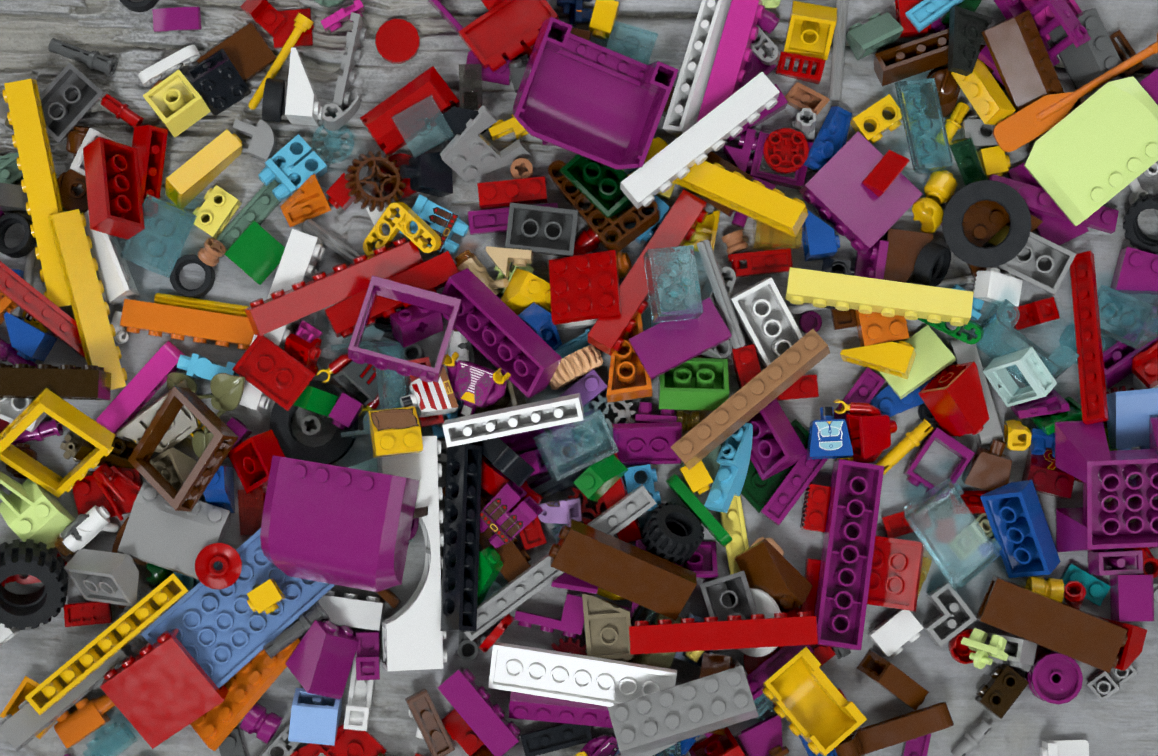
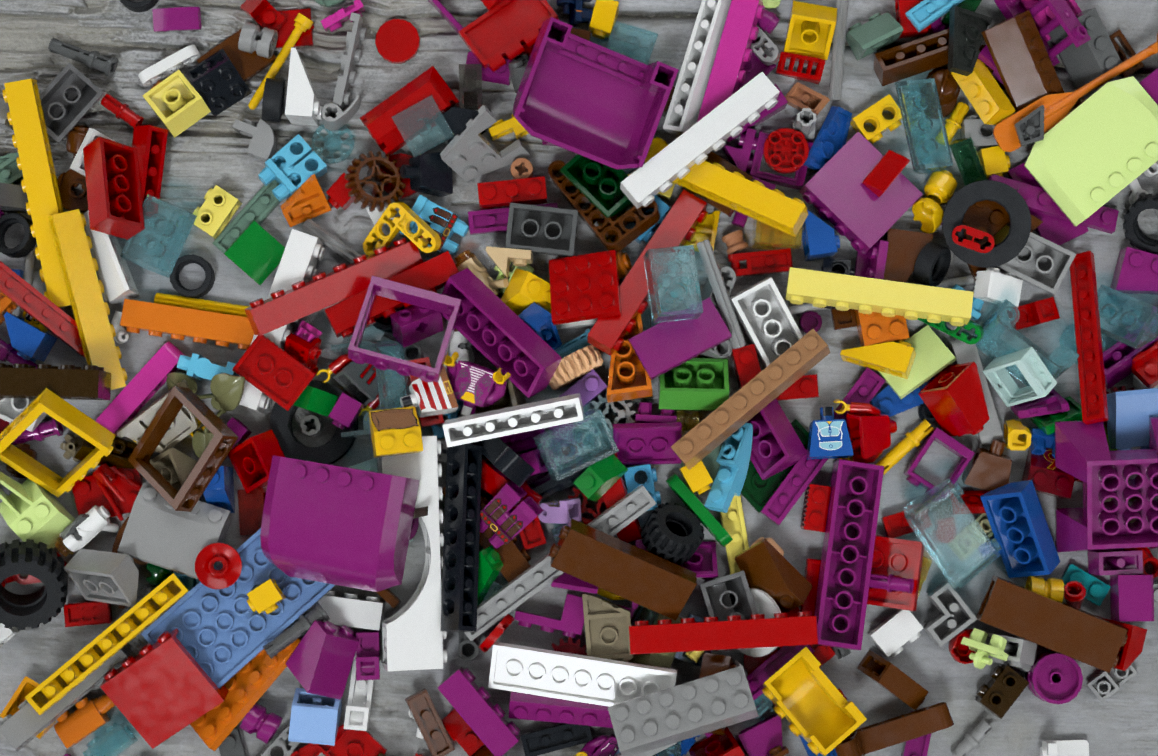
(202, 168): yellow slope -> none
(211, 252): nougat wheel -> none
(258, 40): none -> light grey wheel
(585, 243): red cone -> none
(891, 583): none -> magenta axle
(975, 234): none -> red beam
(1031, 127): none -> dark grey piece

